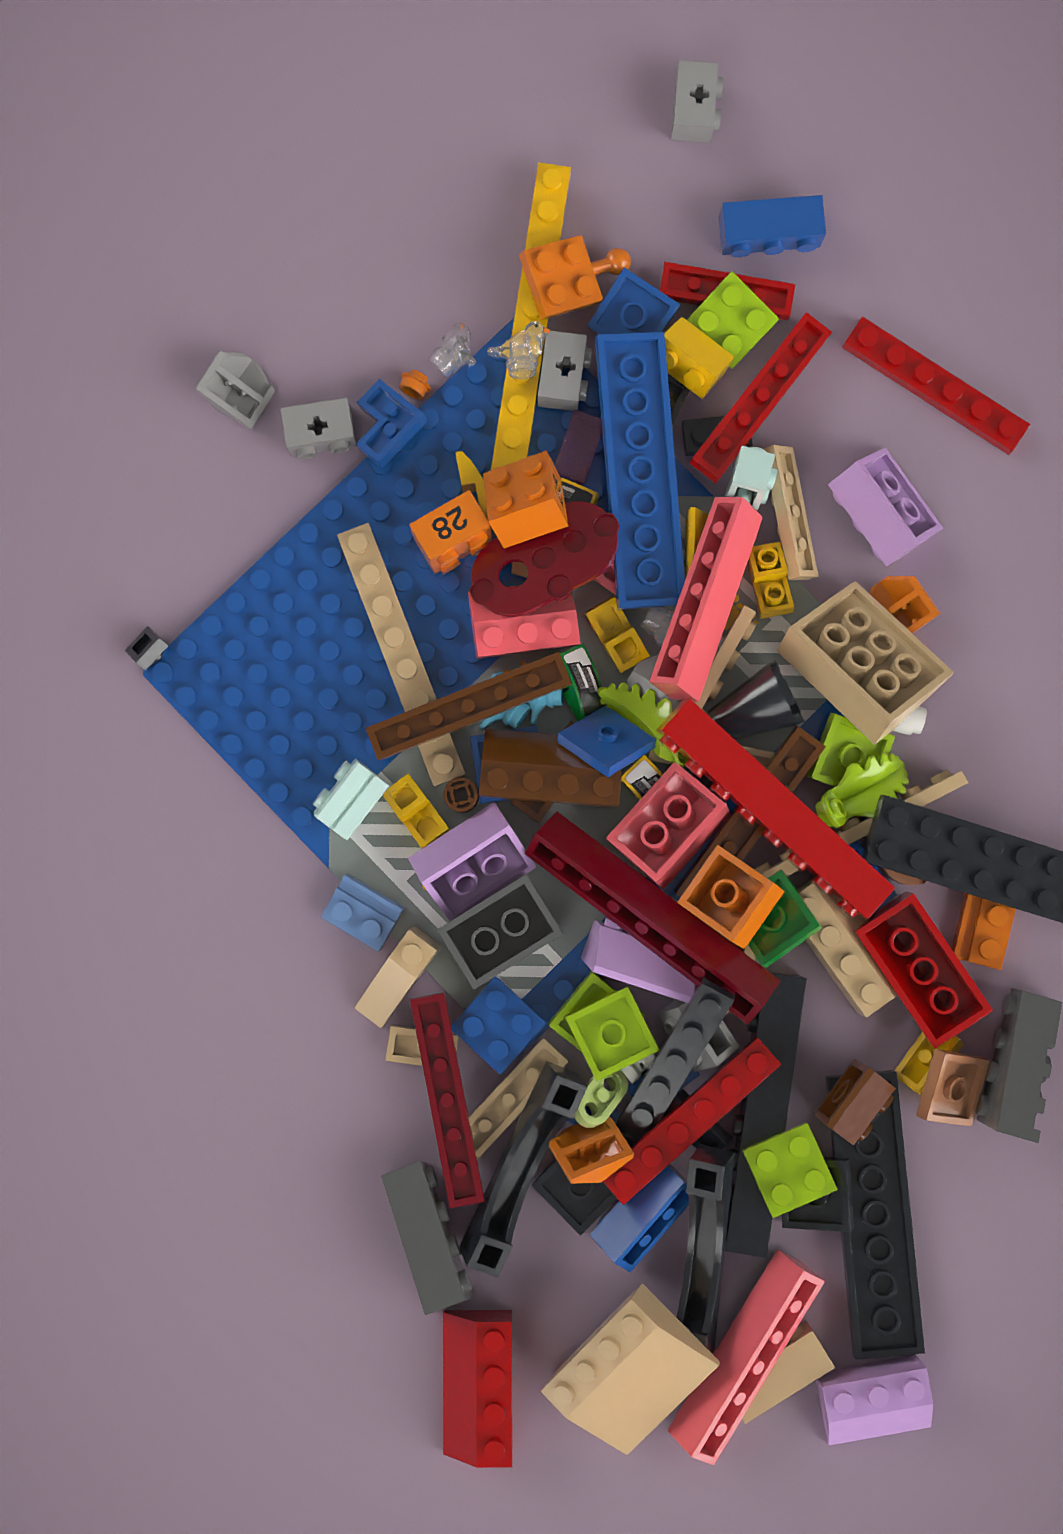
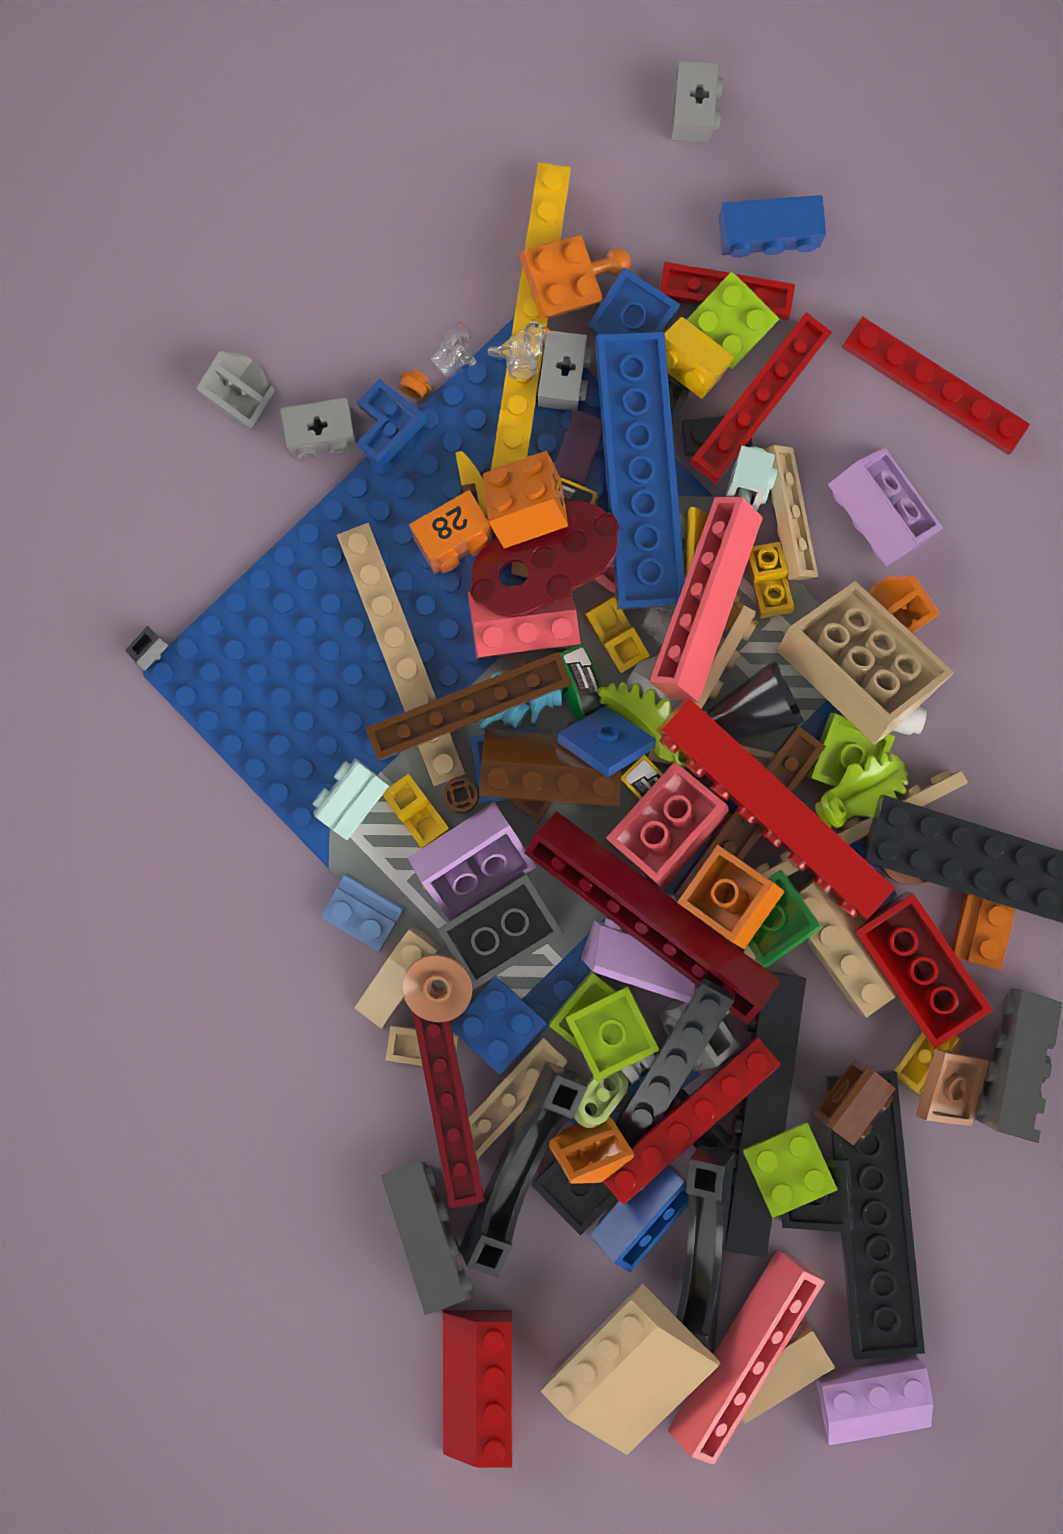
(433, 1002): none -> nougat dish

